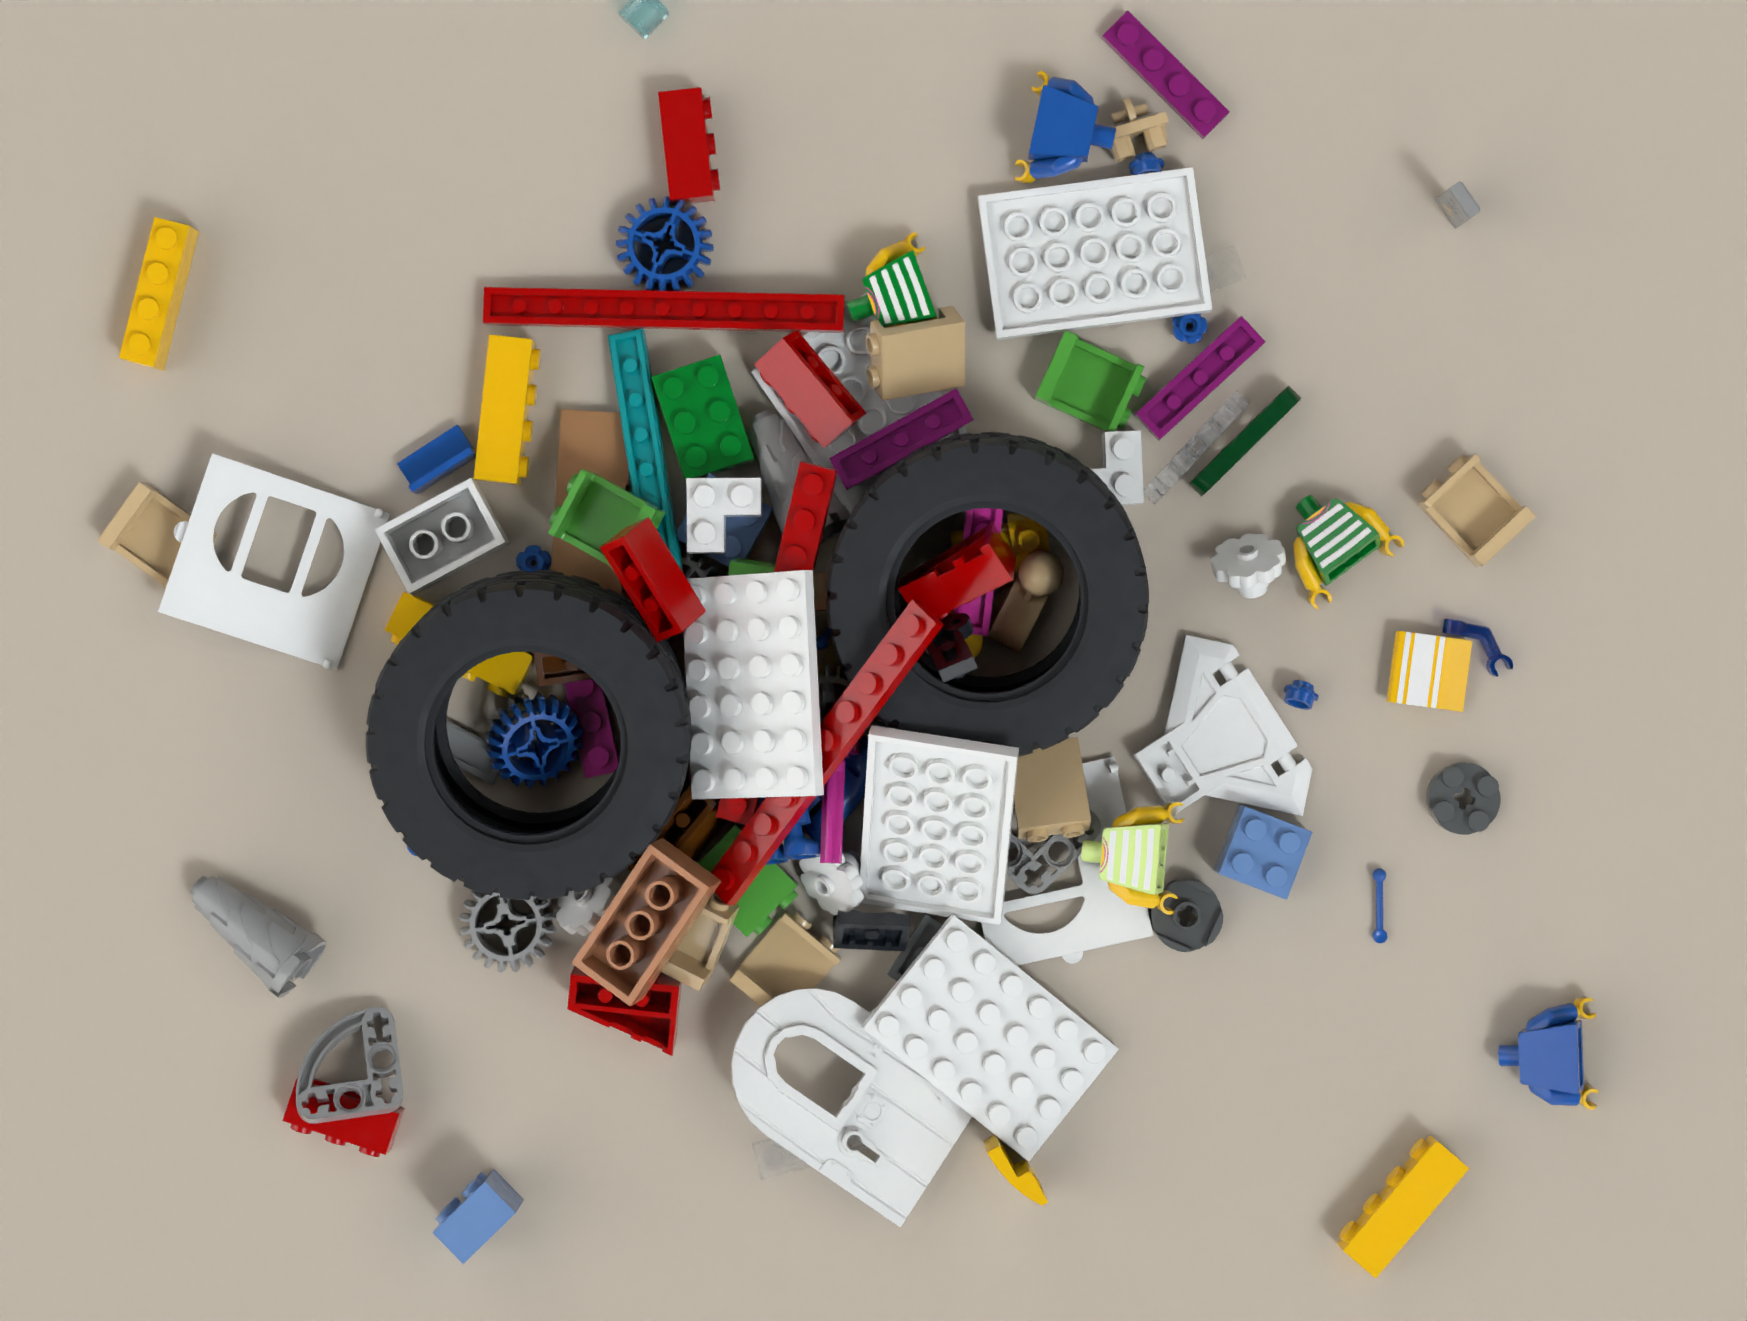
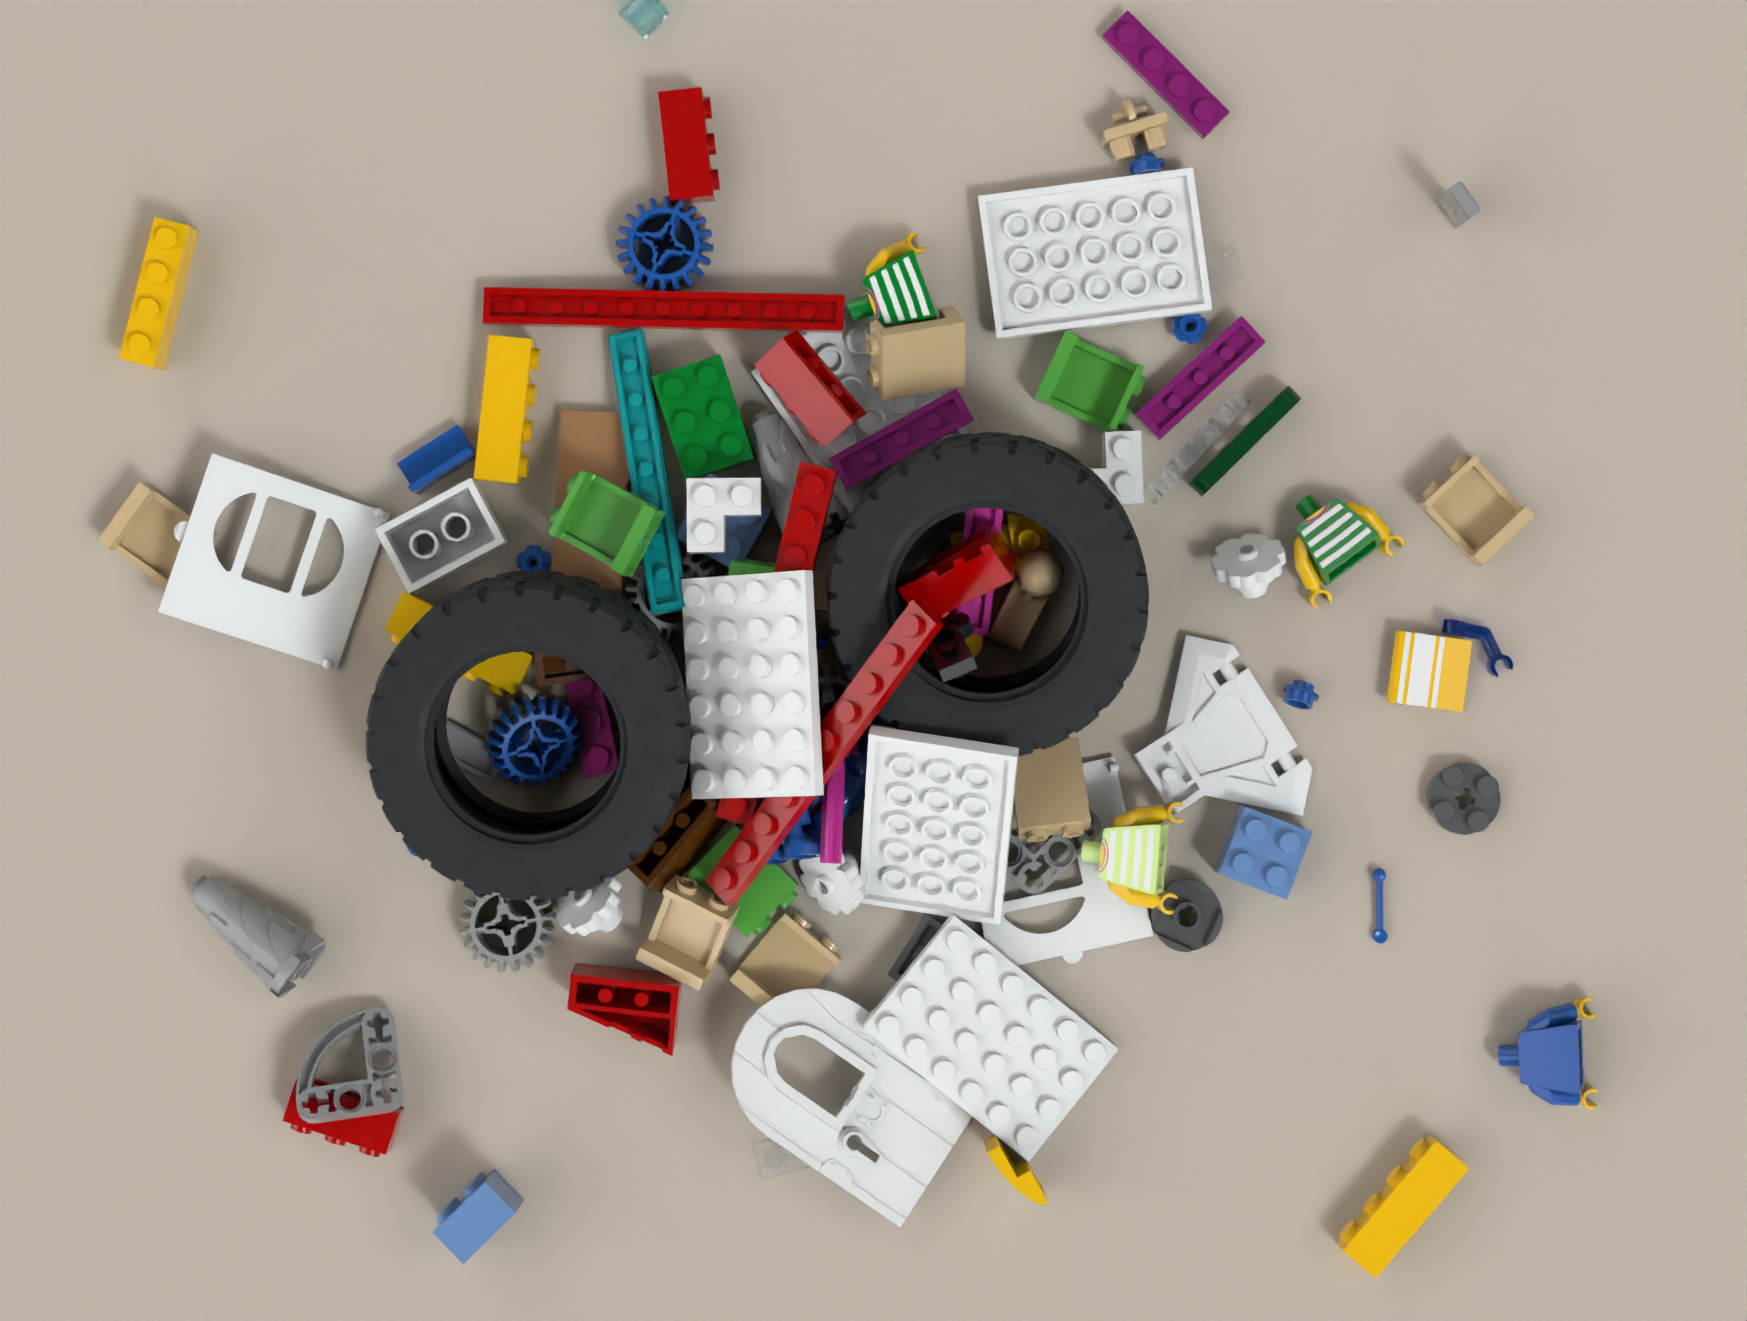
(646, 921): nougat brick -> none
(653, 579): red brick -> none
(871, 930): black bracket -> none
(1063, 130): blue torso -> none

